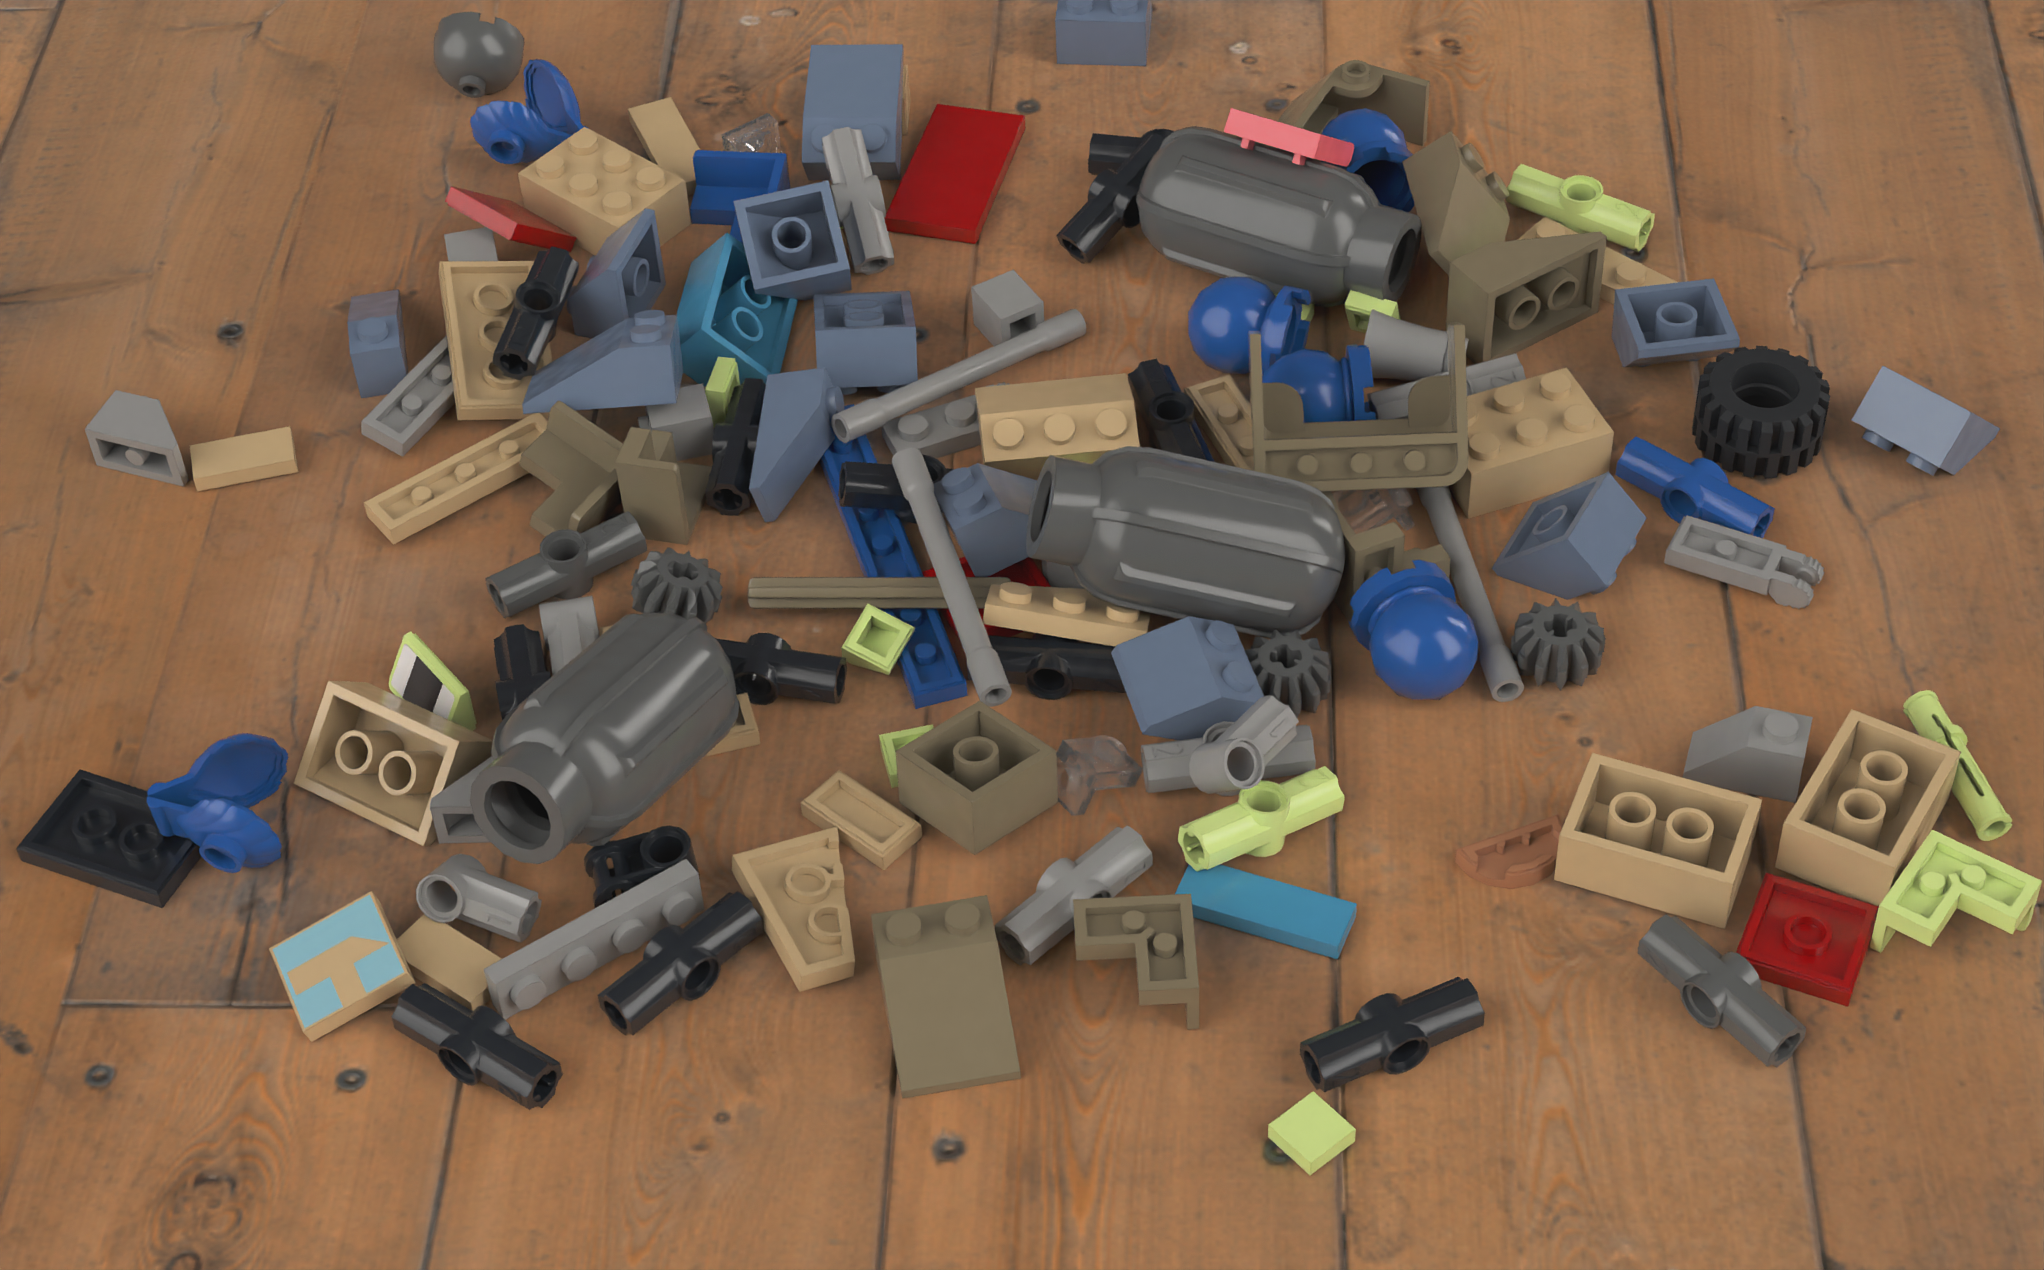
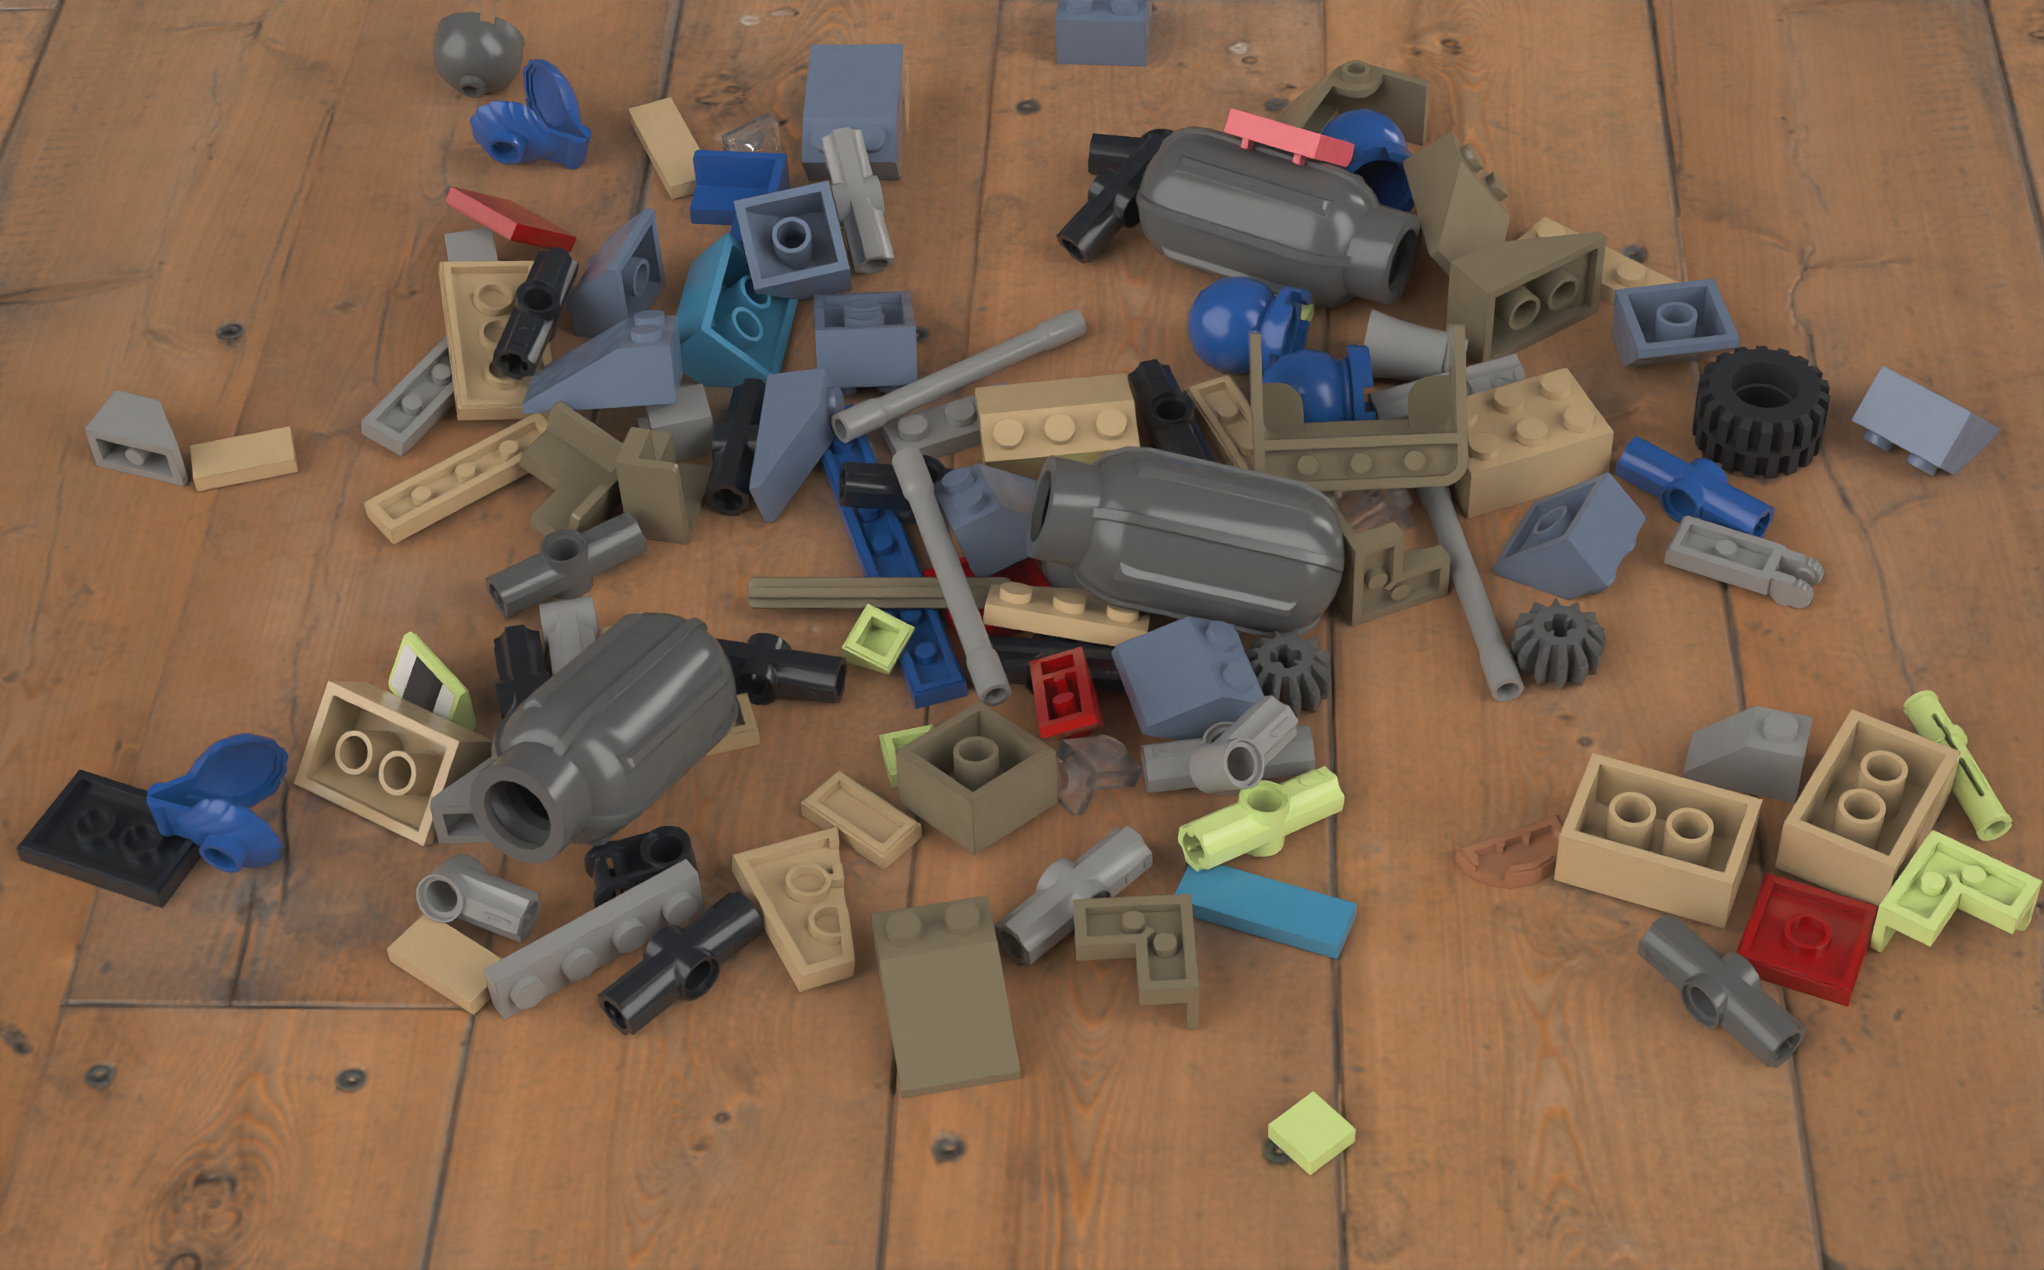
(341, 966): tile -> none
(377, 342): sand blue slope -> none
(477, 1045): black piece -> none
(598, 187): tan brick -> none
(676, 586): dark grey gear -> none
(720, 387): yellowish green tile -> none
(955, 173): red tile -> none
(1005, 307): light grey brick -> none
(1065, 696): none -> red slope
(1359, 307): yellowish green tile -> none
(1392, 1034): black piece -> none
(1415, 631): blue tile -> none
(1580, 206): yellowish green piece -> none

